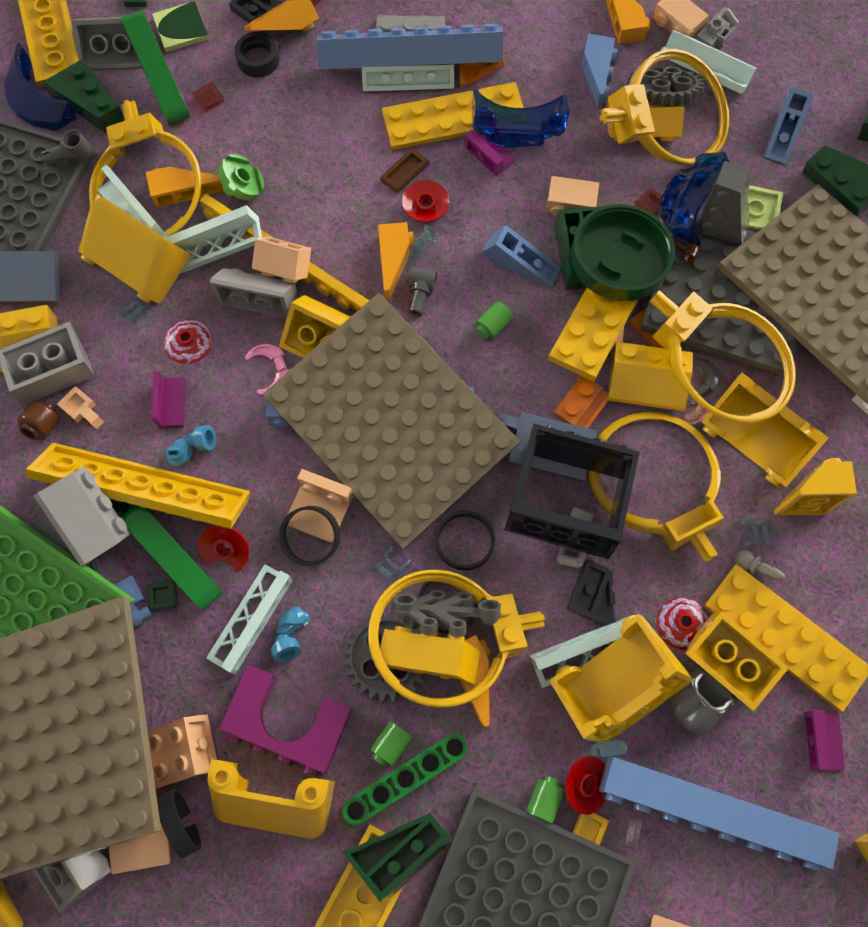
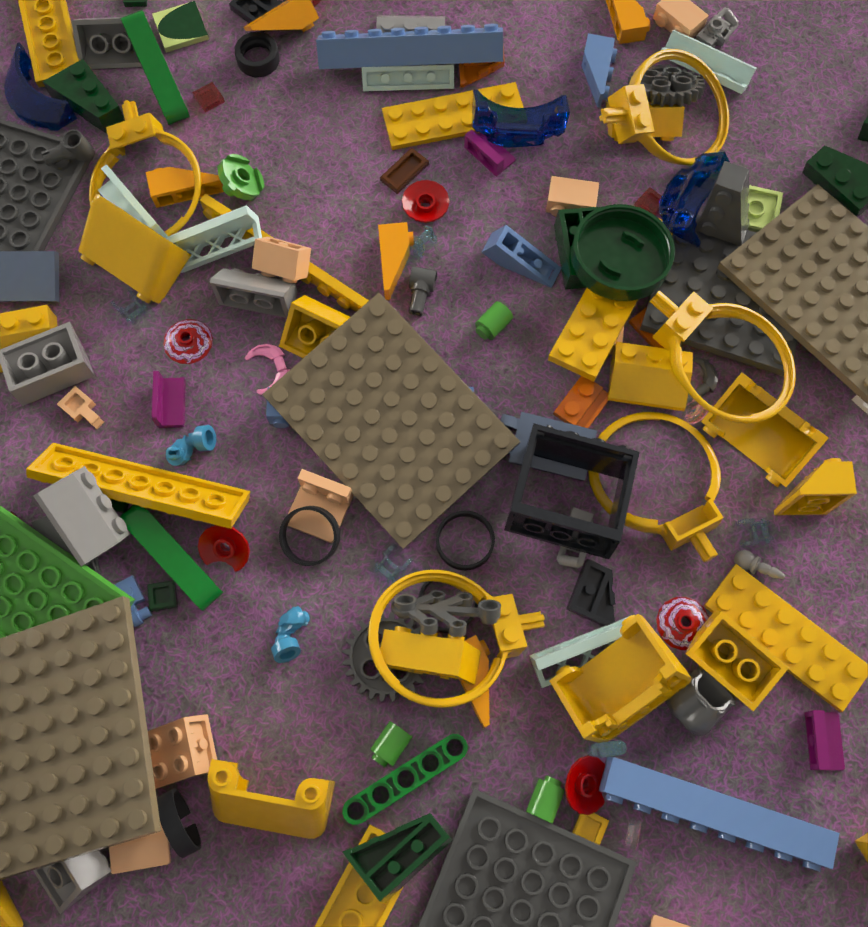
(37, 420): reddish brown head -> none
(246, 722): magenta arch -> none
(255, 622): light aqua fence -> none
(689, 251): reddish brown hand -> none
(788, 124): medium blue slope -> none

